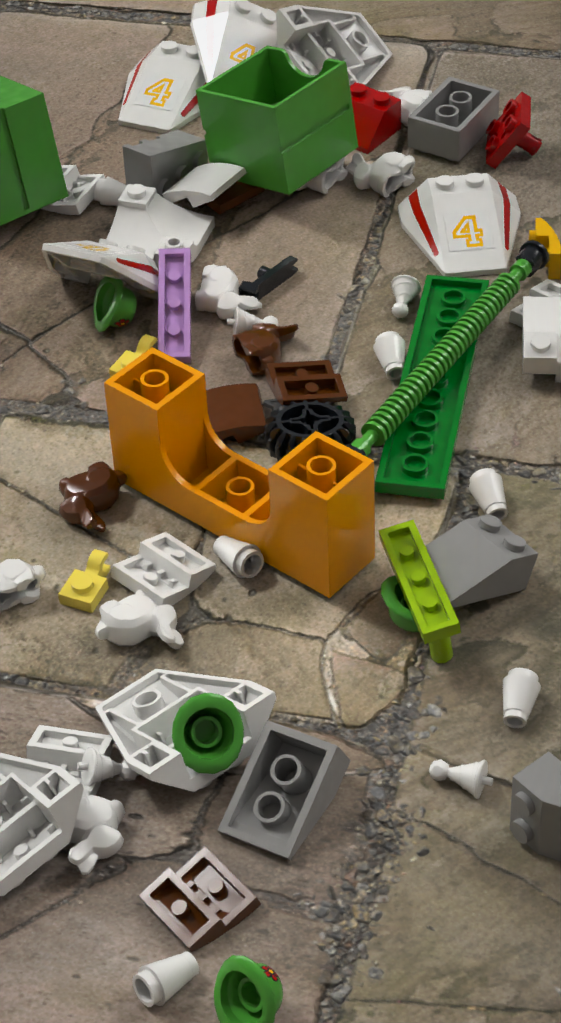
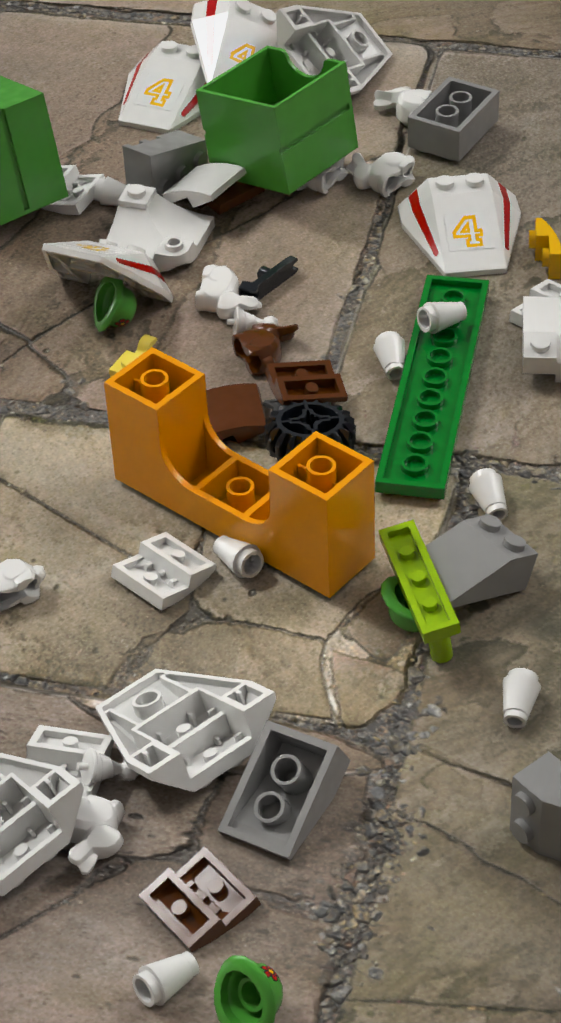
(87, 588): light yellow plate -> none
(89, 494): reddish brown animal -> none
(137, 619): white animal -> none
(175, 303): lavender piece -> none
(208, 733): bright green hat -> none
(375, 116): red slope -> none
(404, 289): white piece -> none
(440, 315): none -> white cone
(449, 349): bright green hose -> none
(469, 776): white piece -> none
(511, 131): red plate -> none

